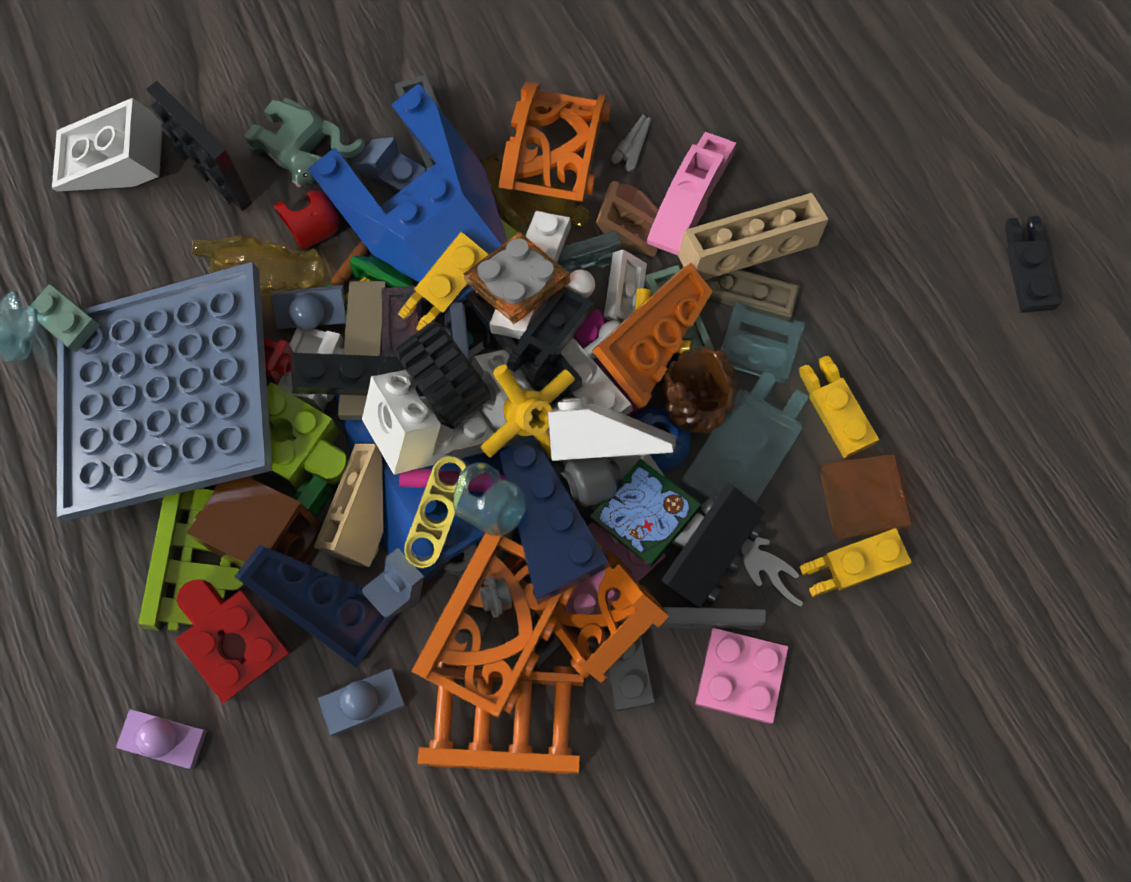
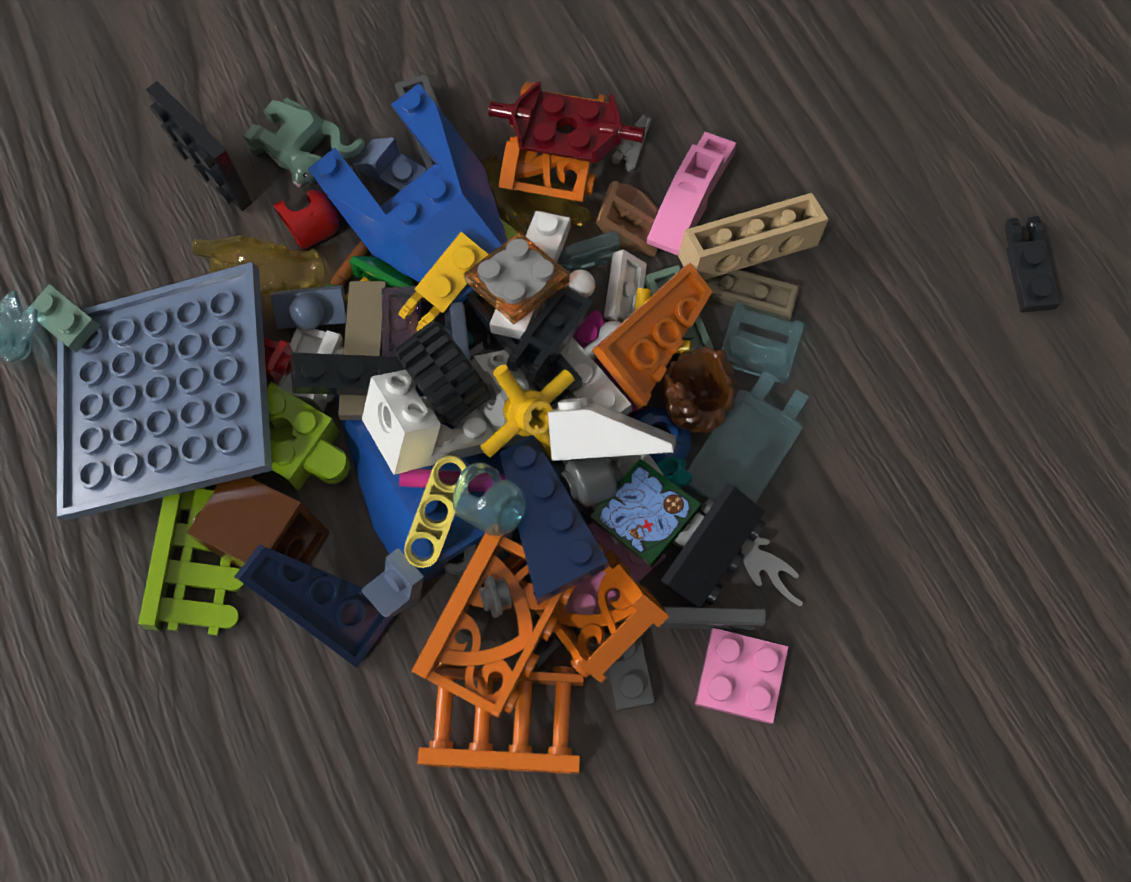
(108, 149): white slope -> none
(161, 739): lavender tile -> none
(228, 639): red brick -> none
(314, 494): green plate -> none
(356, 512): tan slope -> none
(361, 702): sand blue tile -> none
(541, 114): none -> dark red plate
(674, 470): none -> teal plate
(838, 409): yellow hinge -> none
(859, 562): yellow hinge -> none
(864, 496): clear orange plate -> none

